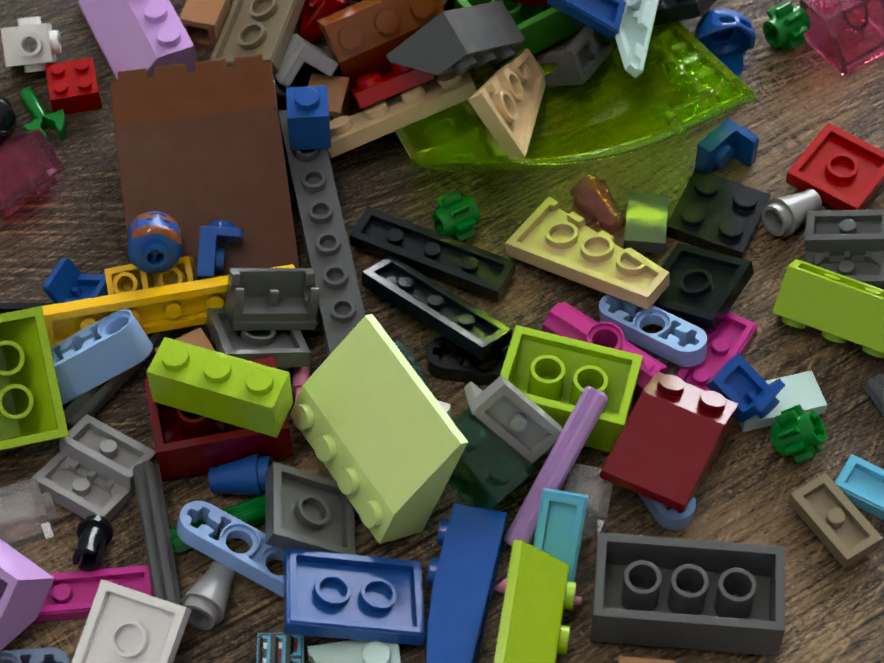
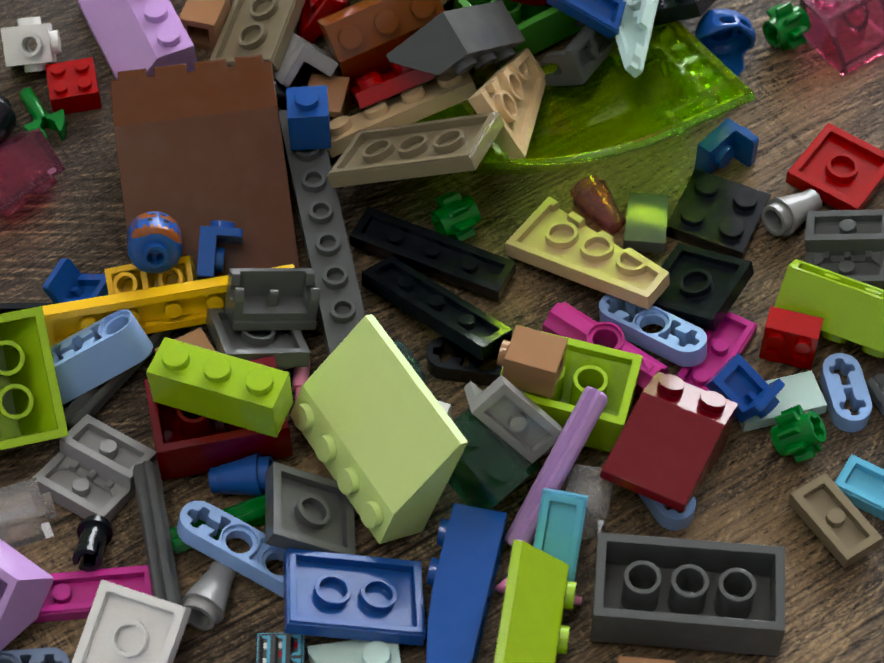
(416, 150): none -> dark tan tile
(533, 360): none -> medium nougat brick
(790, 338): none -> red piece
(854, 390): none -> light blue beam

